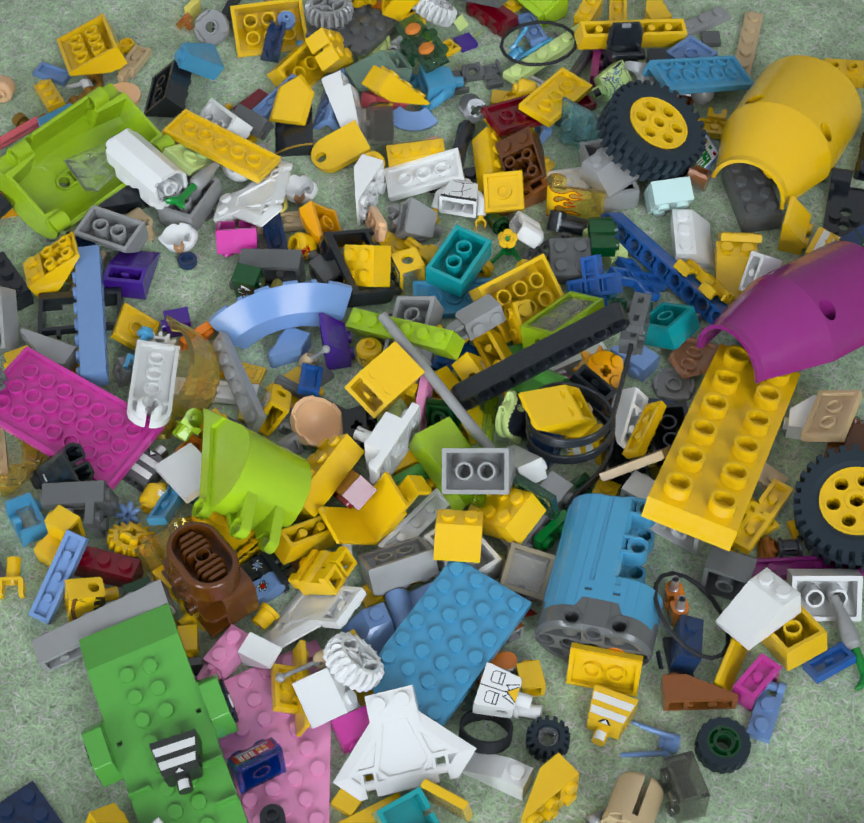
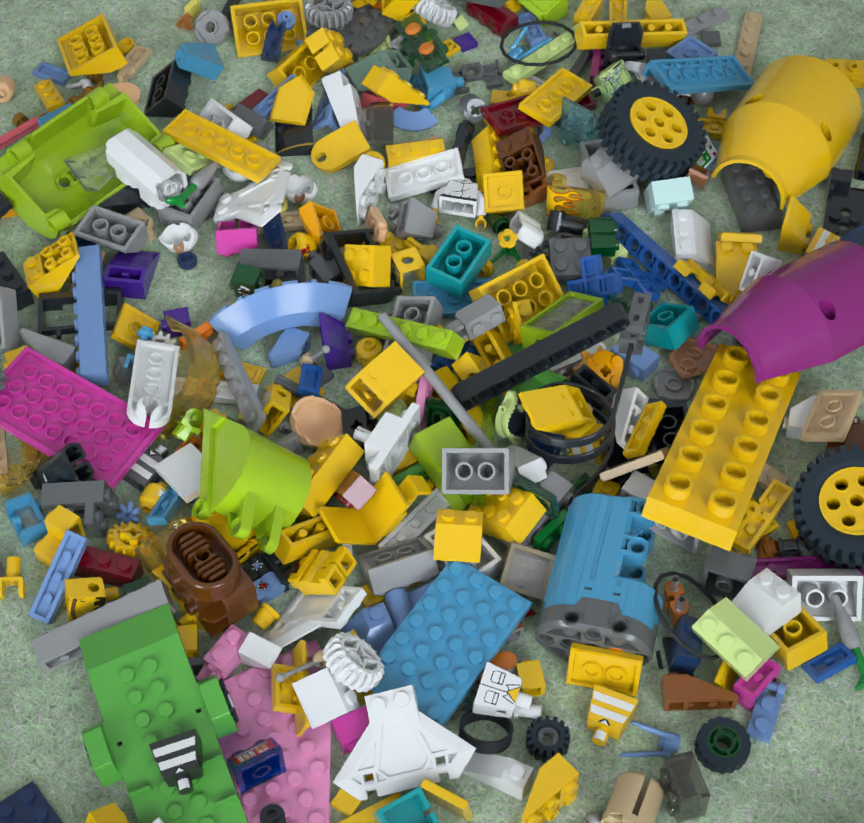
(735, 638): none -> yellowish green slope

